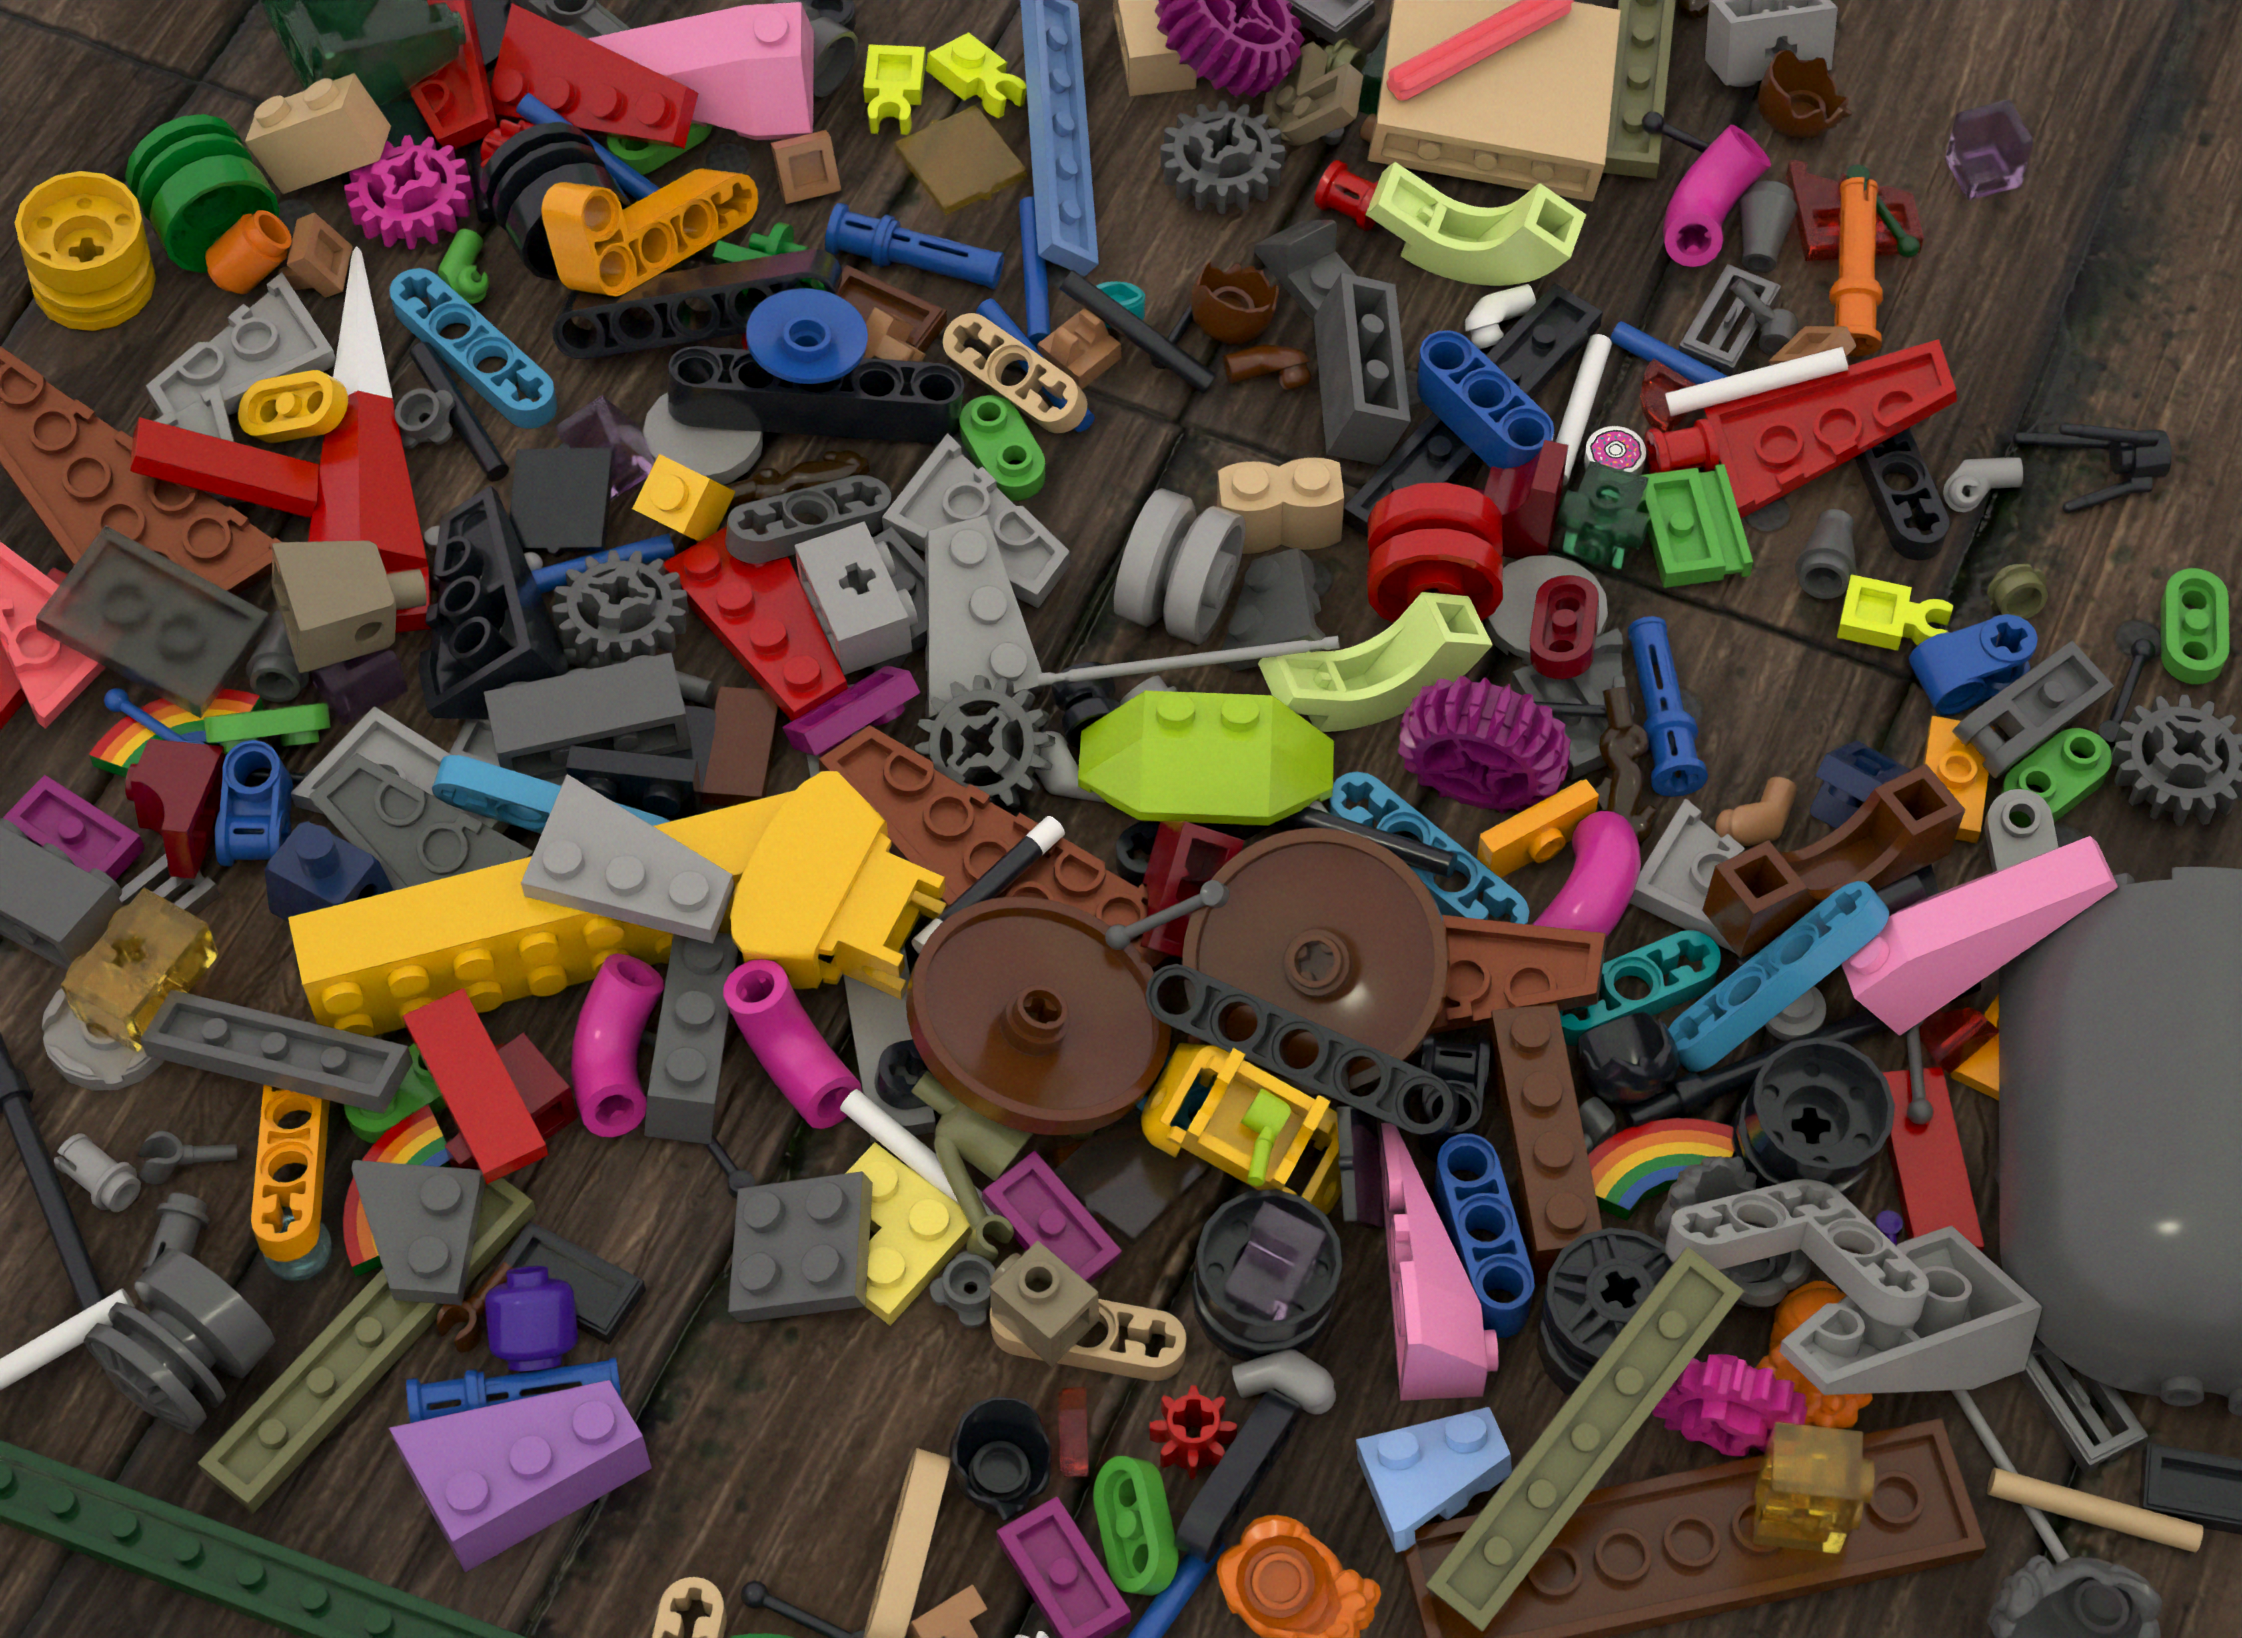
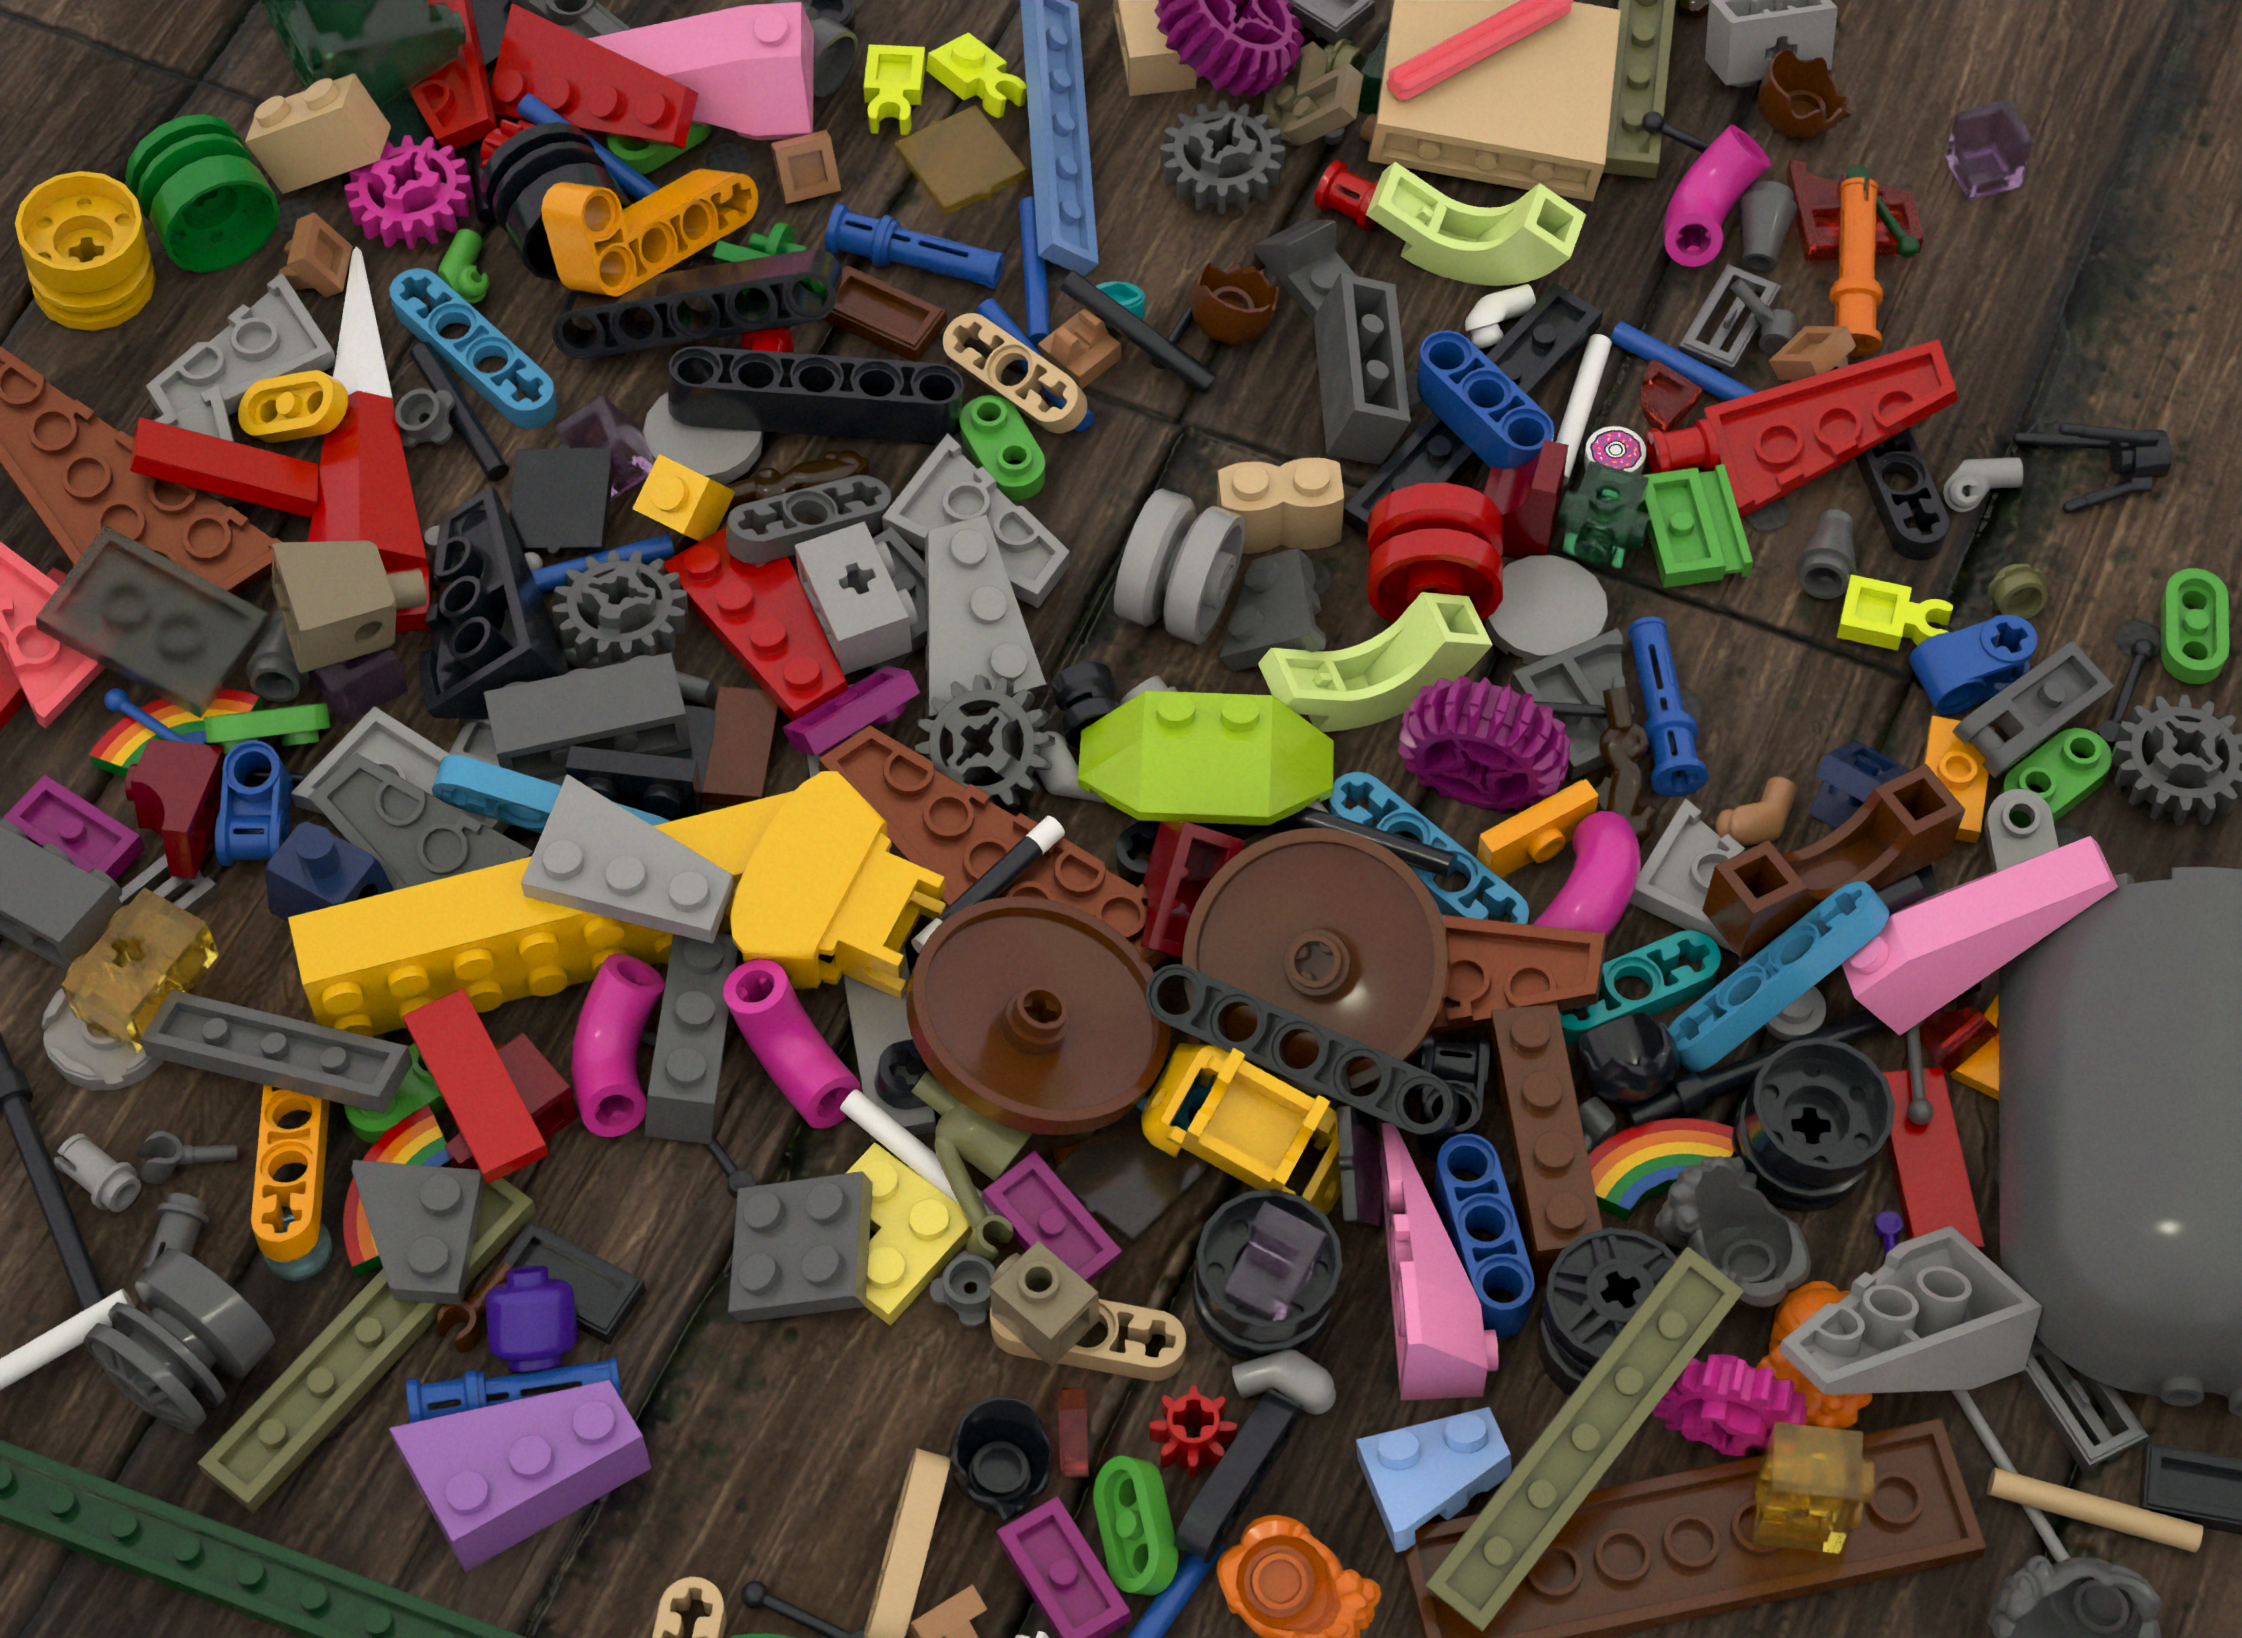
(248, 252): orange brick -> none
(806, 336): blue dish -> none
(888, 338): medium nougat tile -> none
(1186, 661): light grey piece -> none
(1211, 894): dark grey hinge -> none
(1267, 359): reddish brown arm -> none
(1267, 1117): lime hand -> none
(1564, 627): dark red plate -> none
(1757, 381): white bar -> none
(1820, 1223): light grey beam -> none

